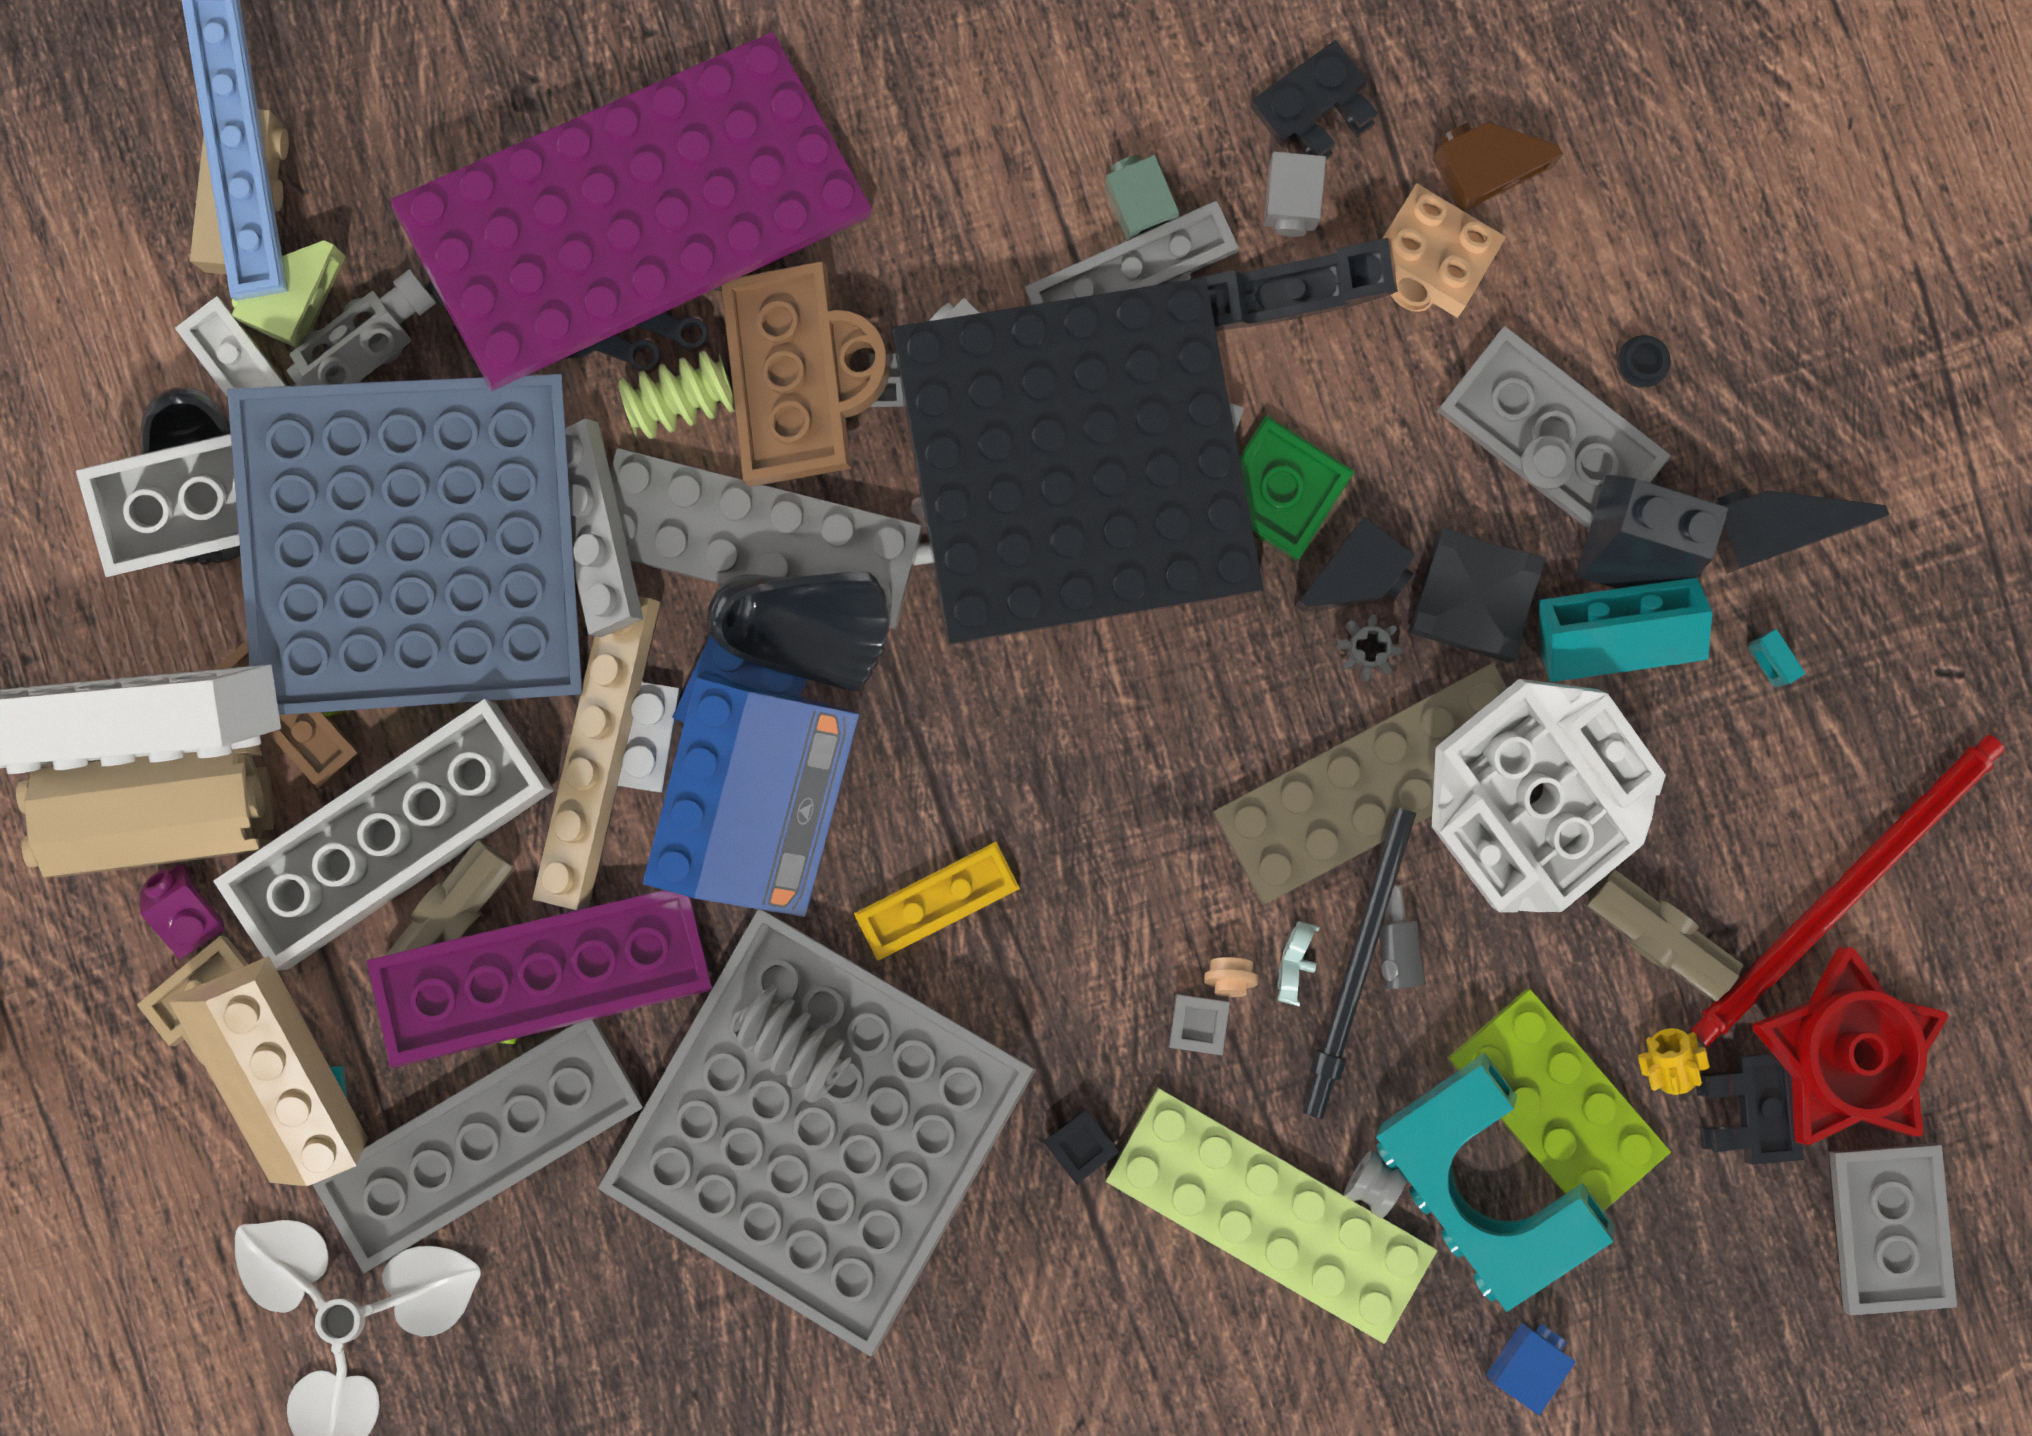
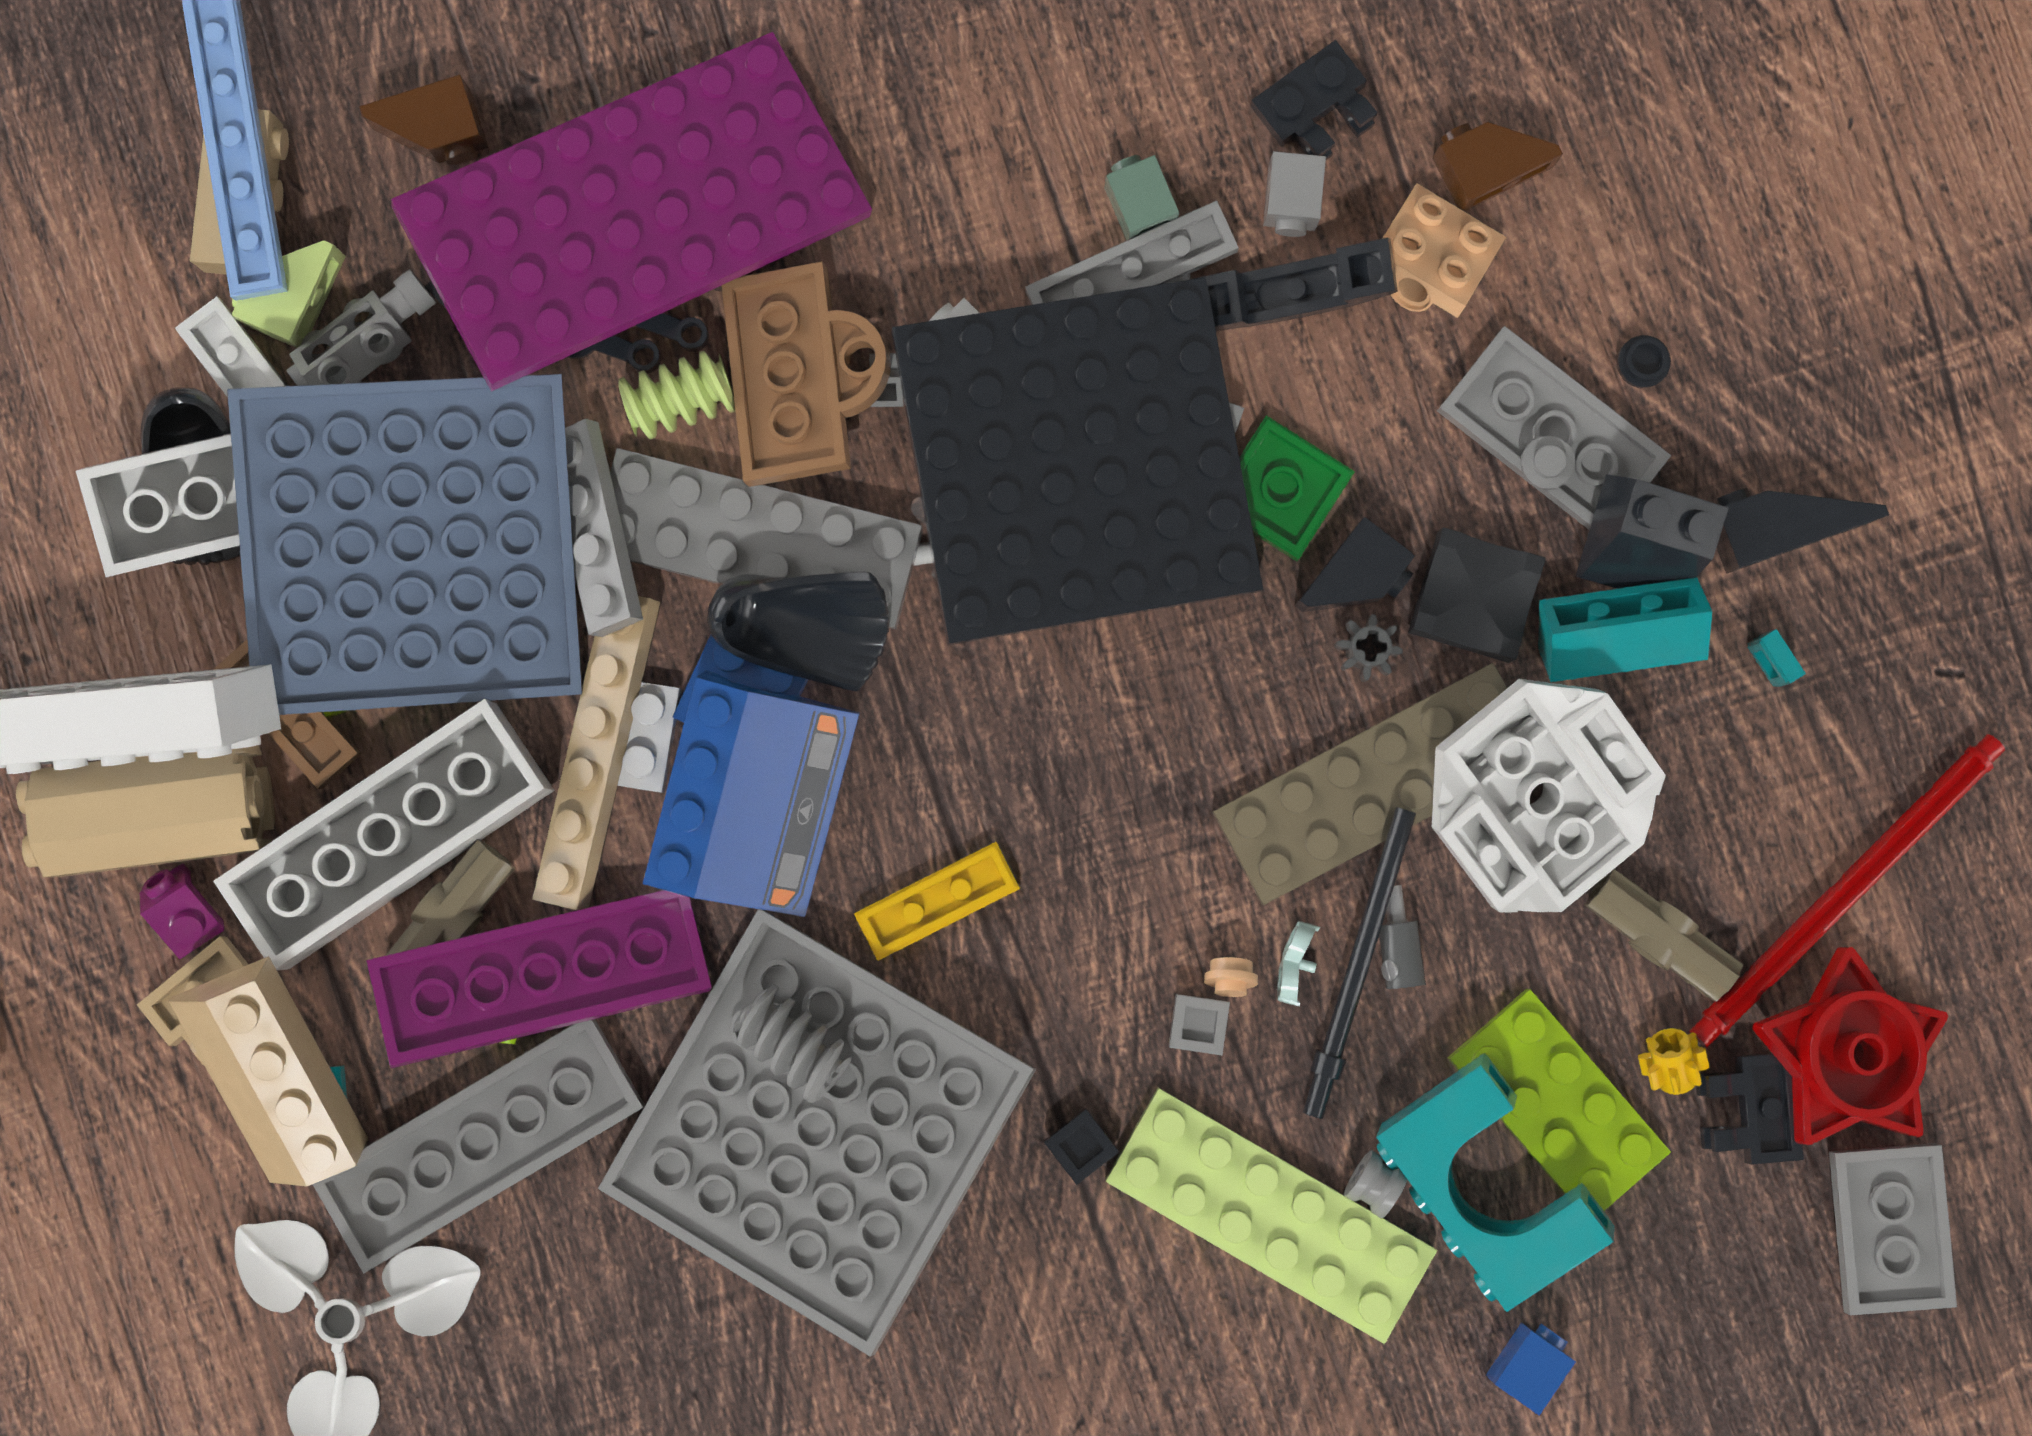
(431, 120): none -> reddish brown slope

